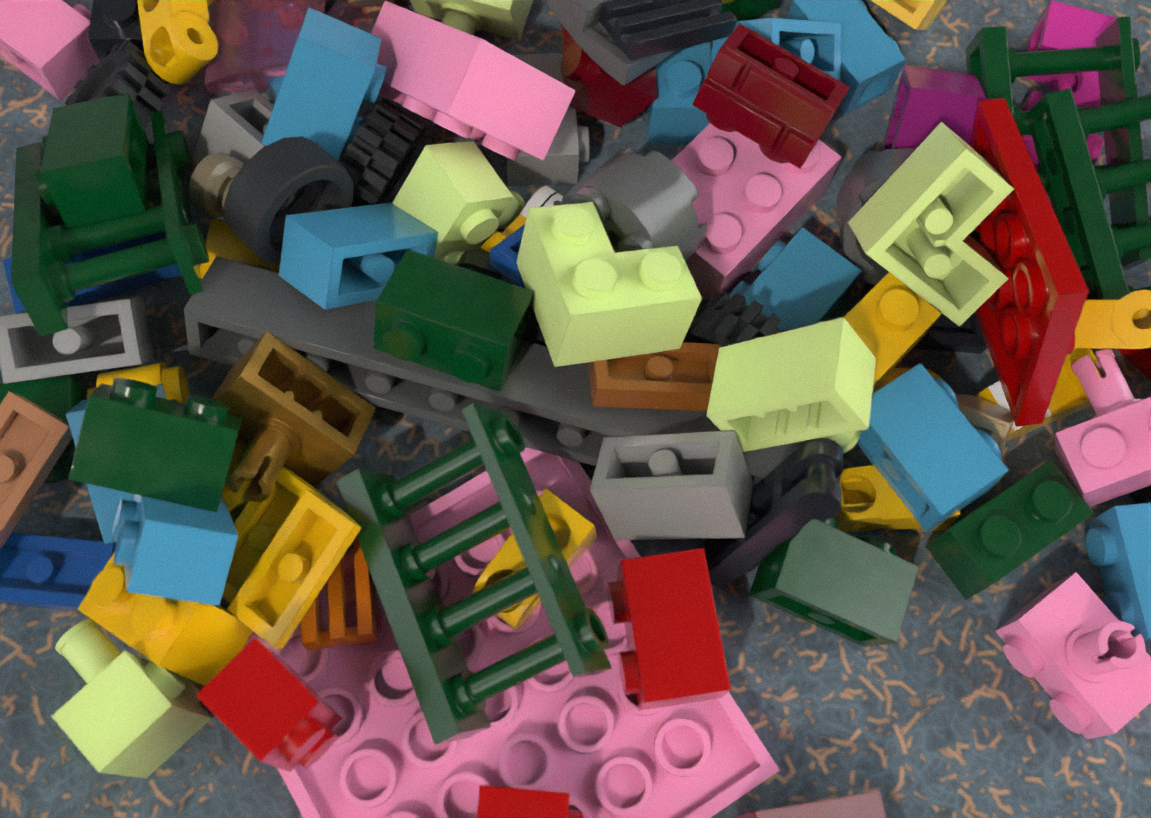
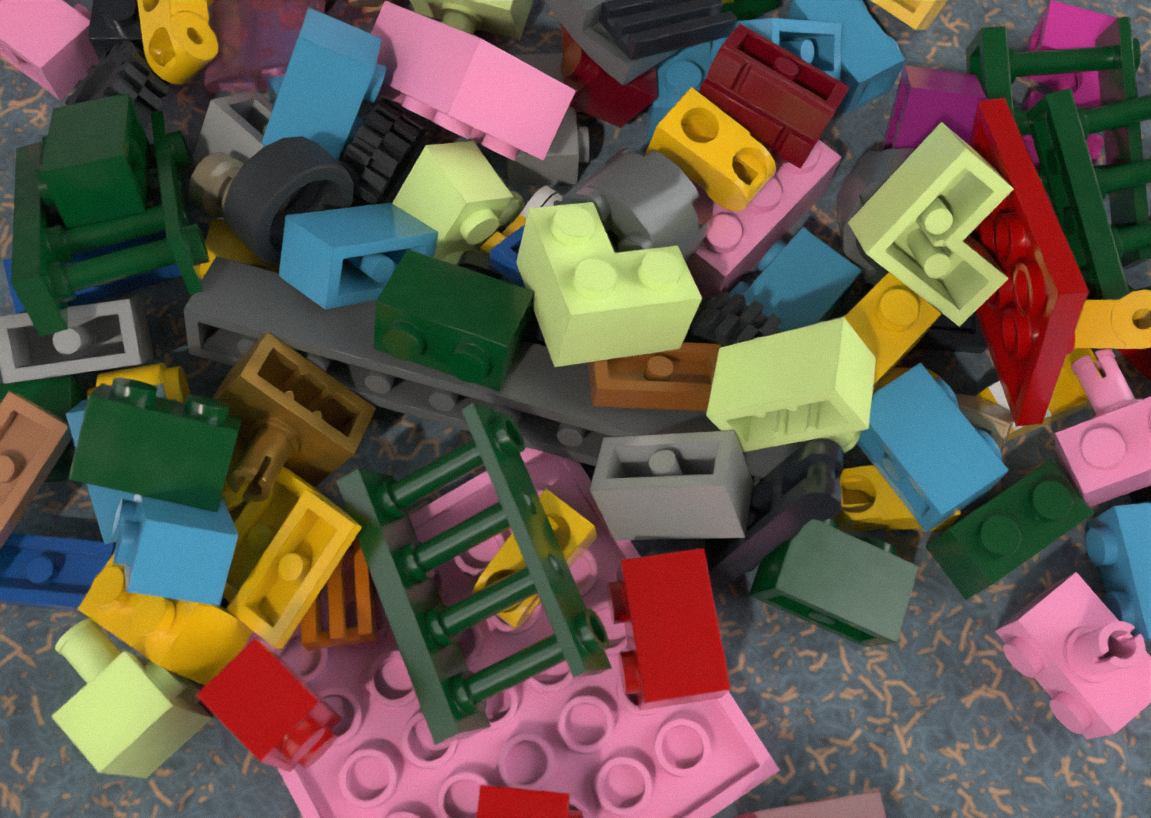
(713, 151): none -> yellow leg

